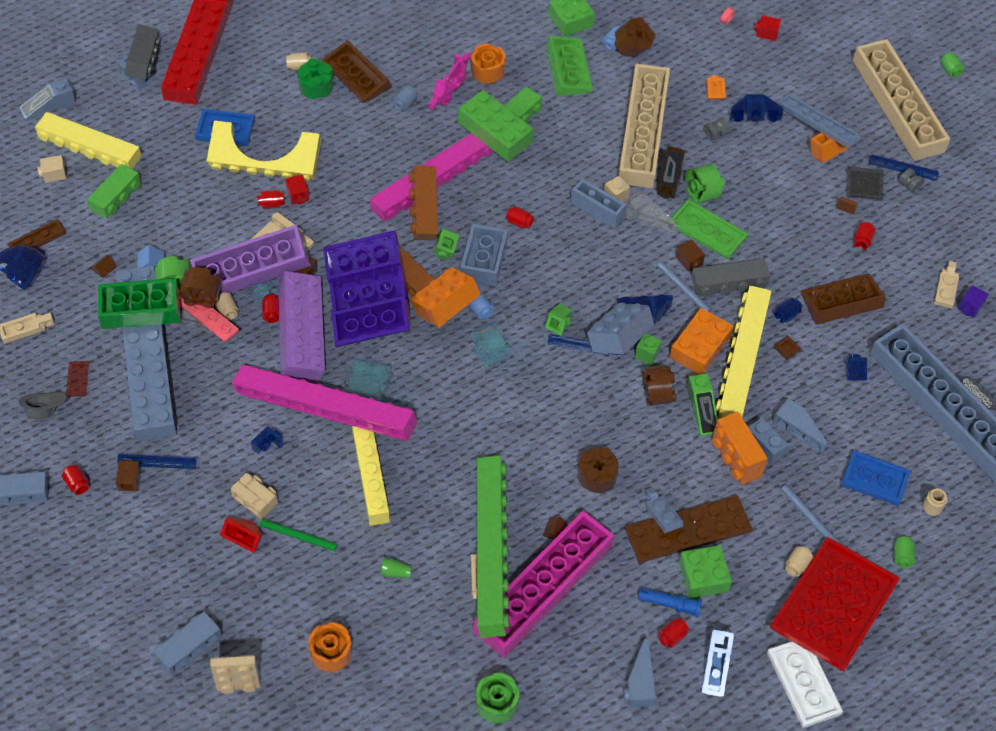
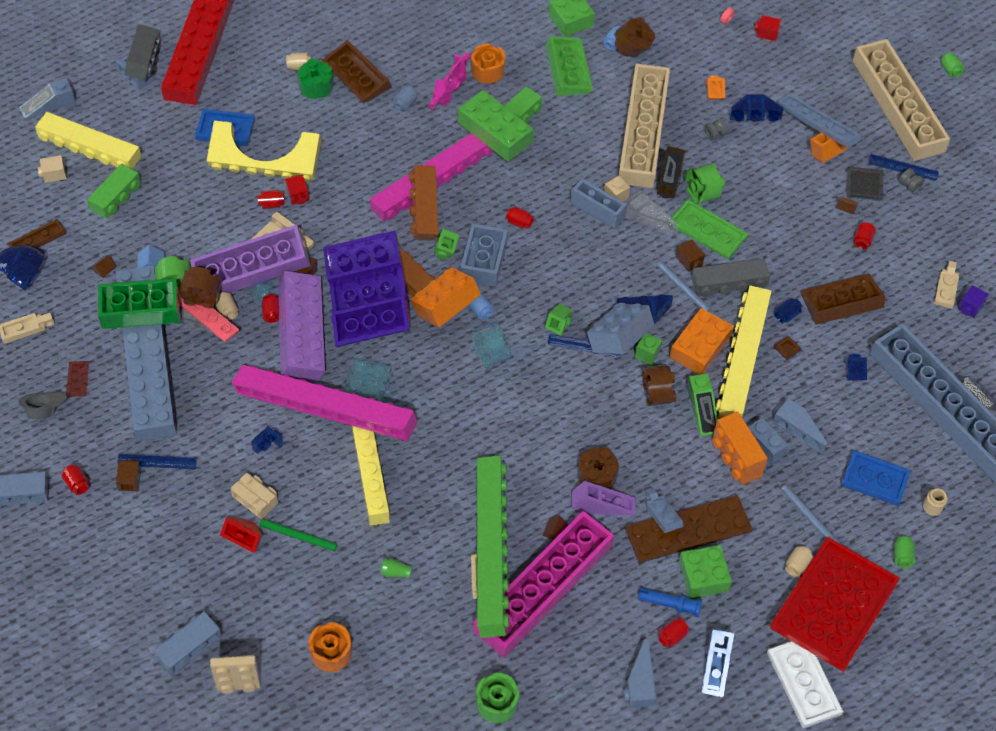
(602, 501): none -> medium lavender slope

